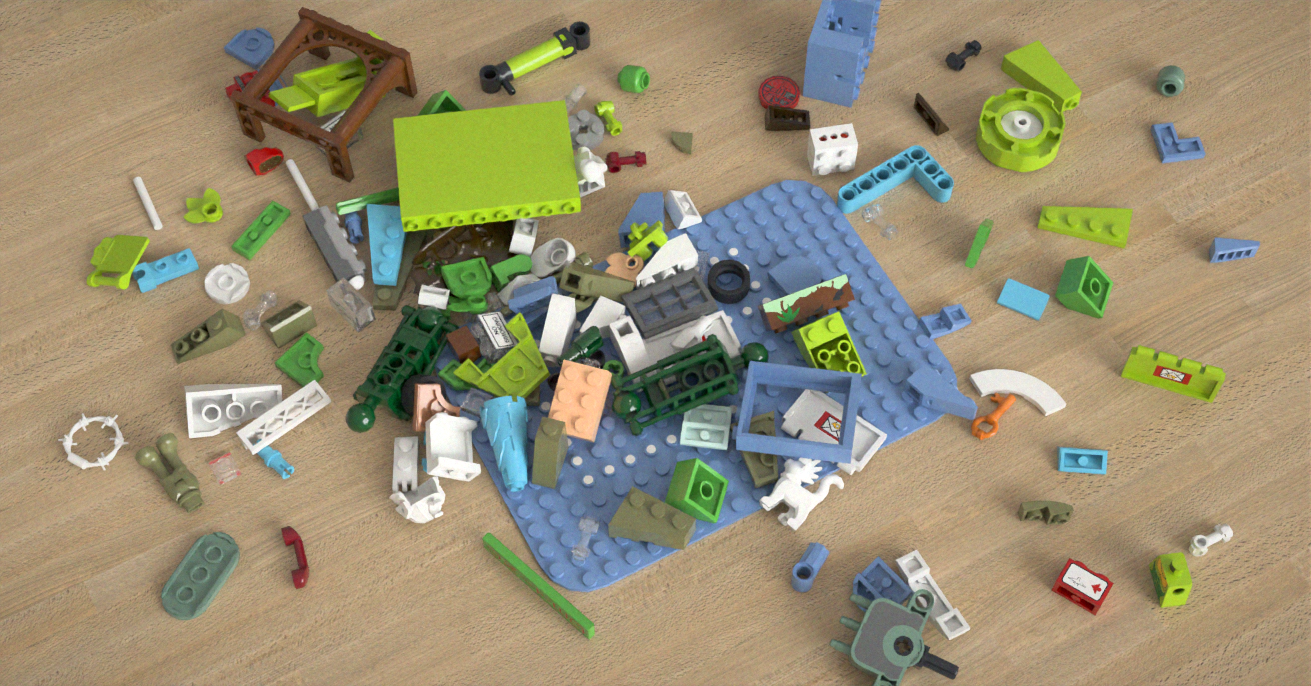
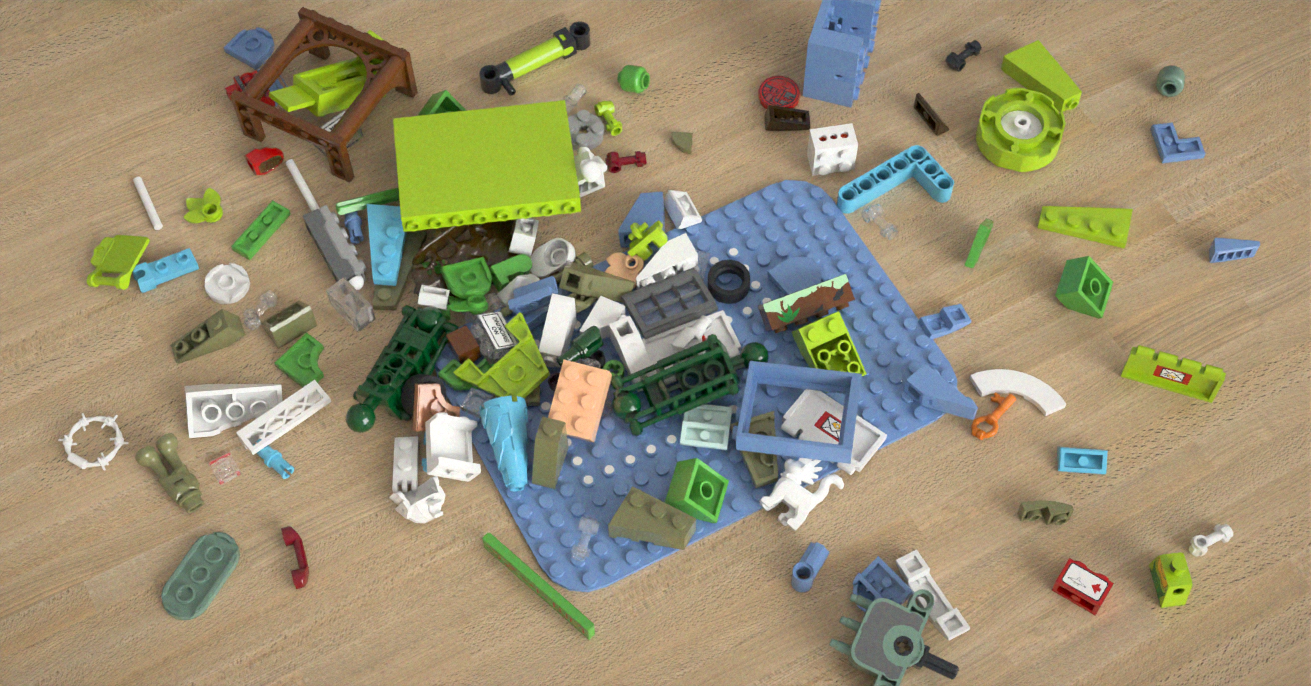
(1023, 299): medium azure slope -> none

